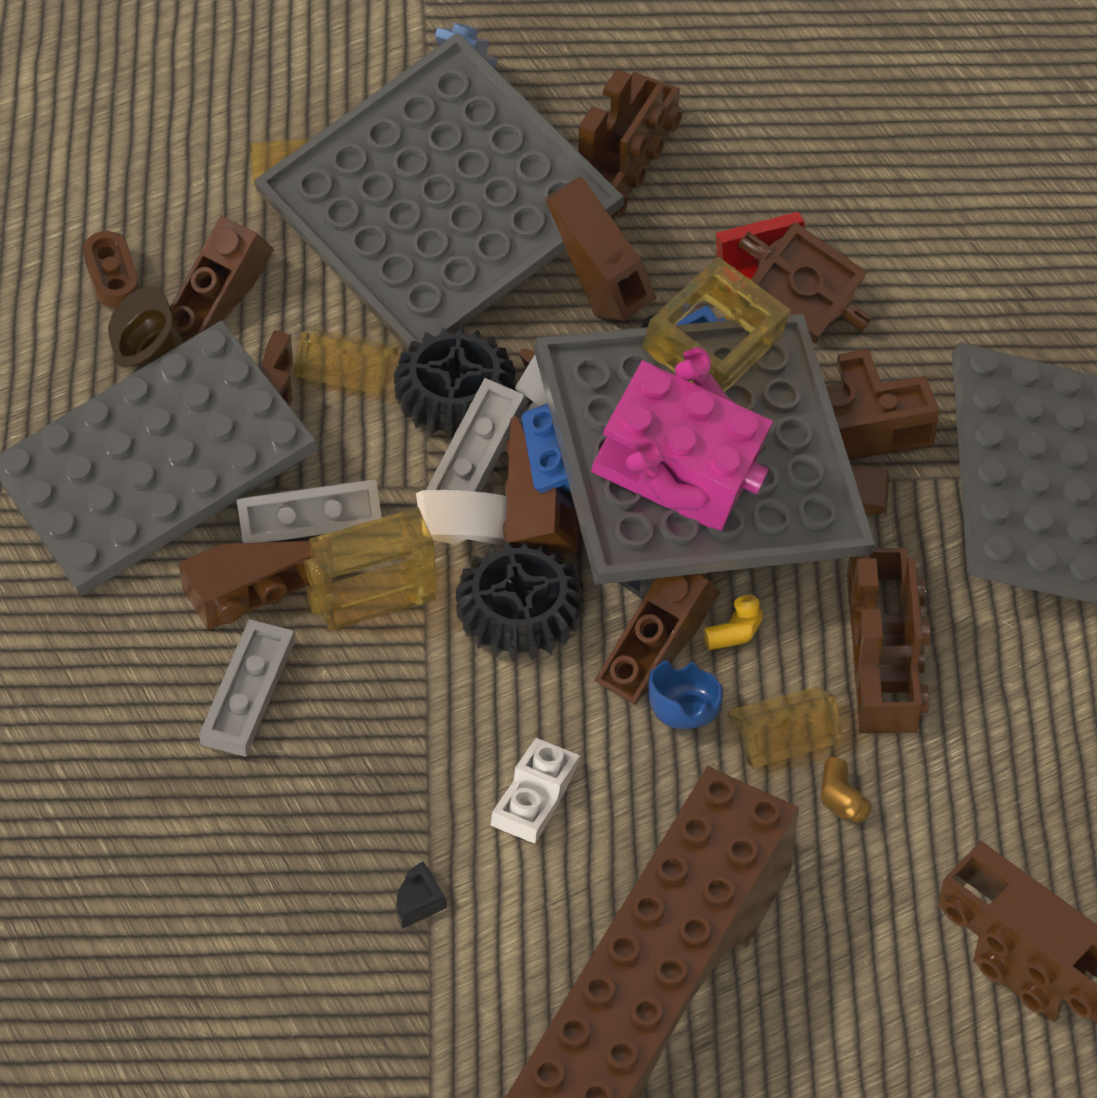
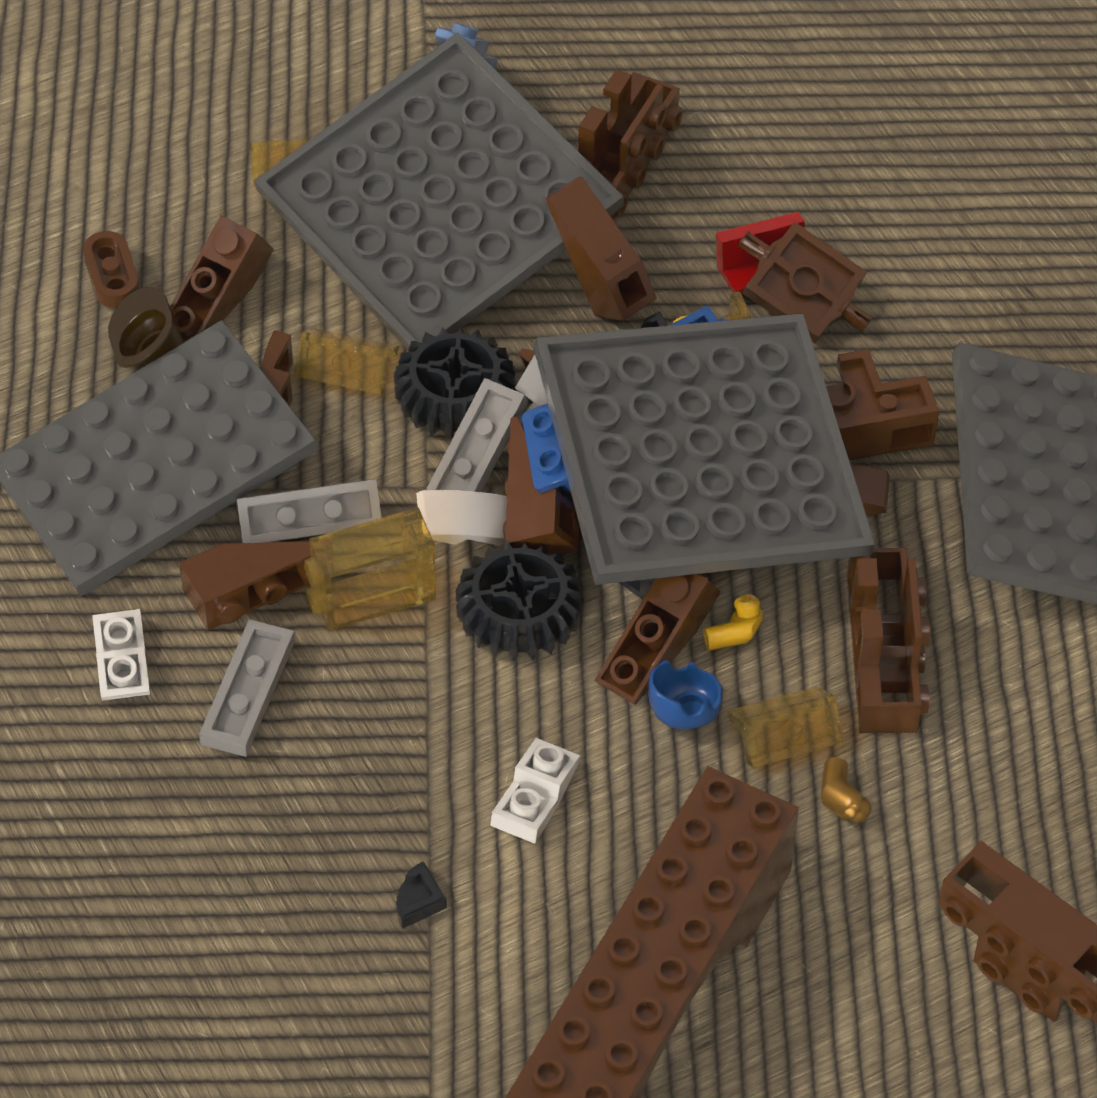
(121, 655): none -> white slope
(684, 442): dark pink torso -> none
(736, 298): clear yellow window -> none

